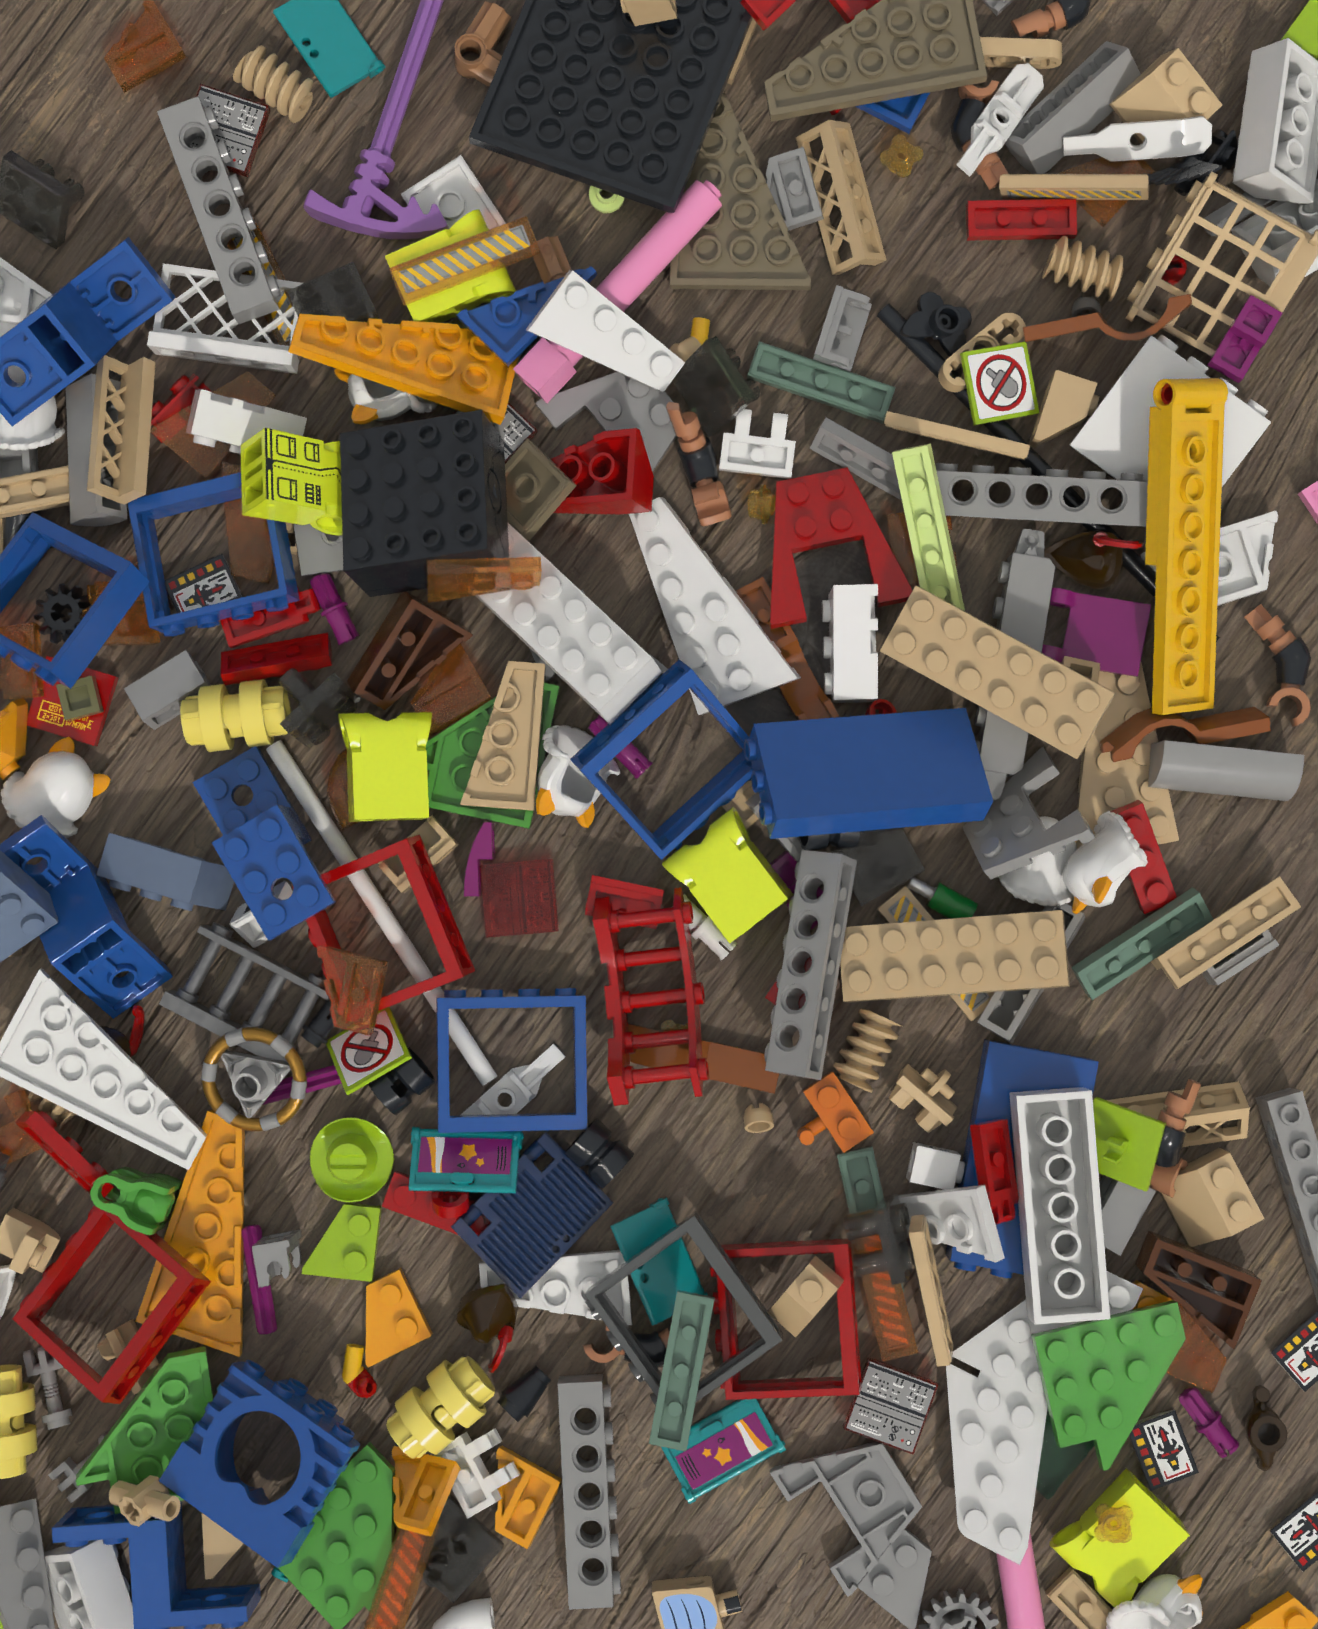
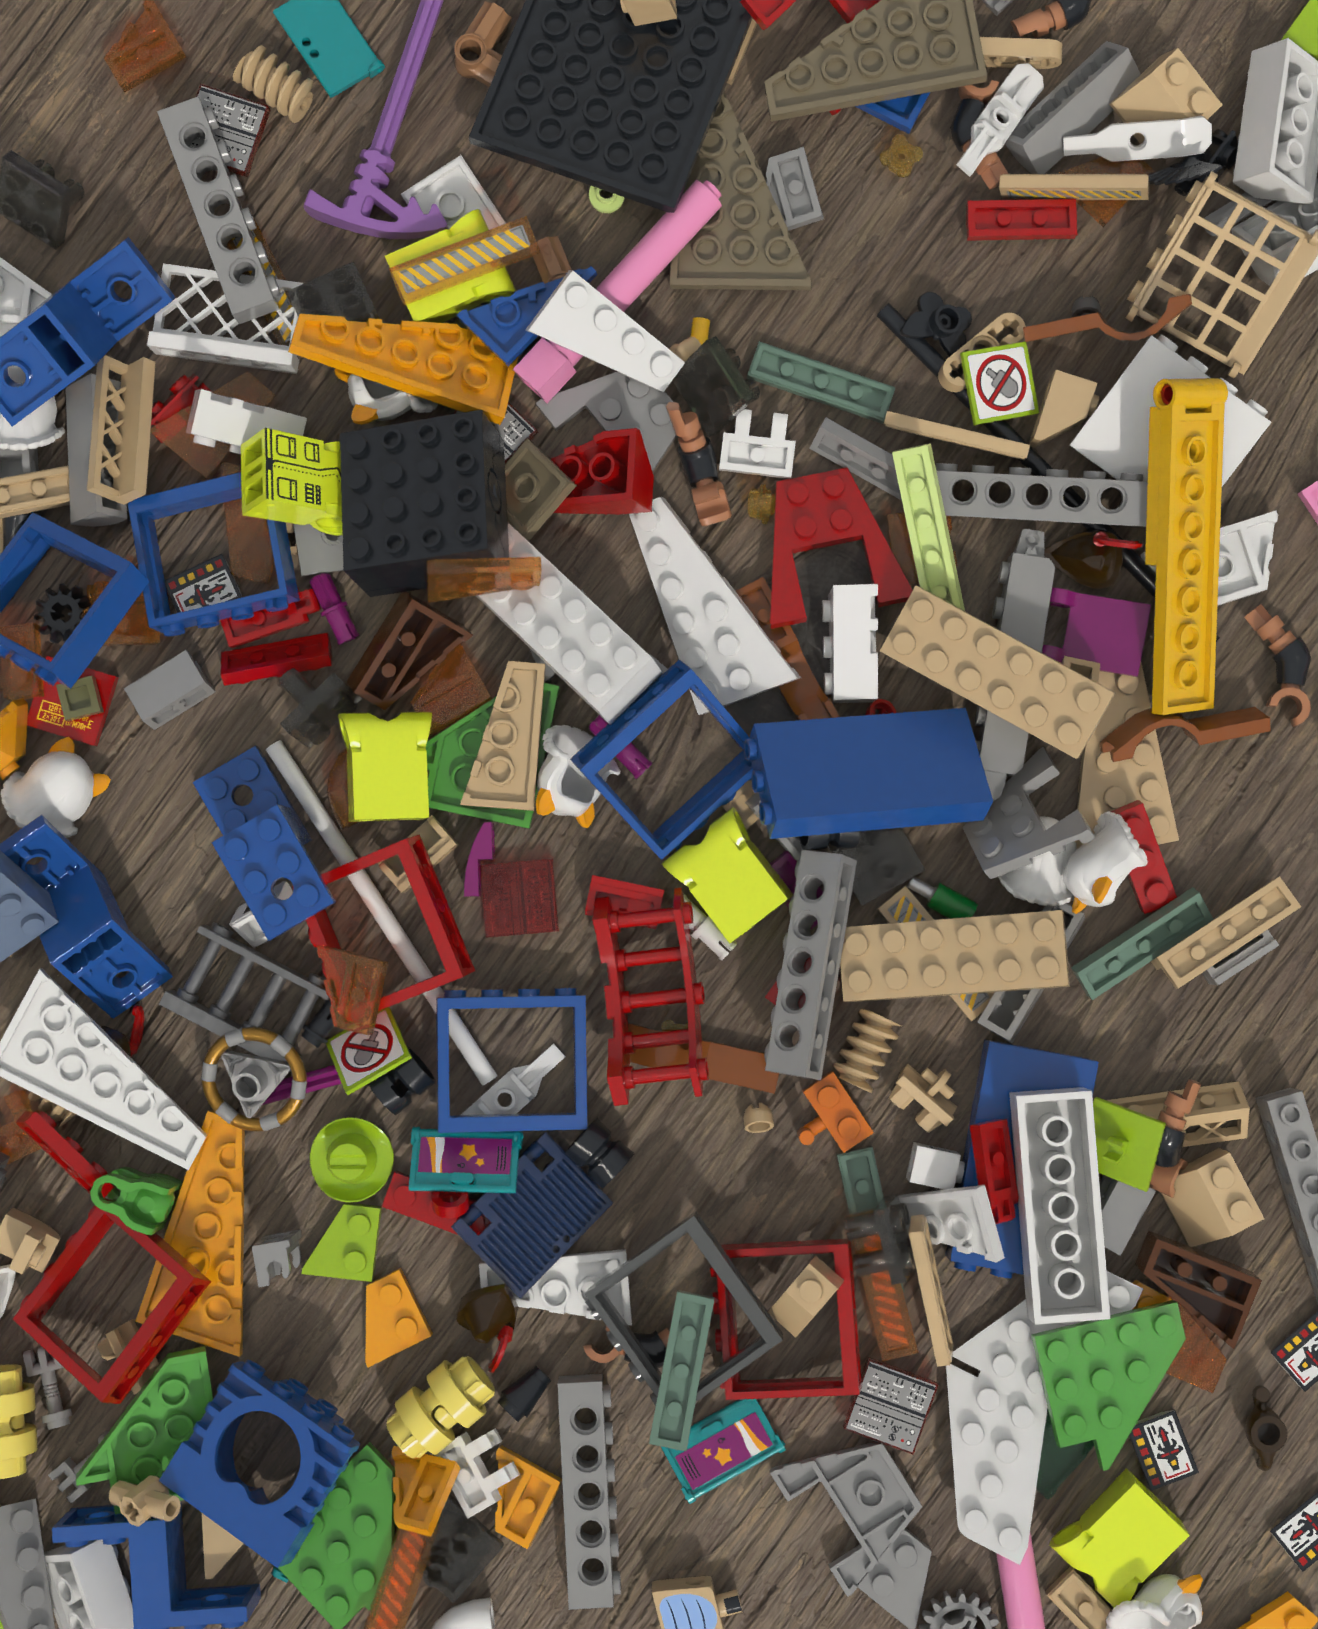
(164, 873): sand blue wedge -> none
(219, 718): light yellow piece -> none
(261, 1296): magenta axle -> none
(355, 1375): arm -> none
(666, 1271): teal door -> none
(843, 328): light grey hinge -> none
(851, 195): tan fence -> none
(1085, 267): tan piece -> none
(1114, 1534): clear yellow plate -> none
(1175, 275): red hinge -> none
(1208, 1421): magenta axle -> none
(1224, 770): light grey brick -> none
(1244, 338): magenta slope -> none

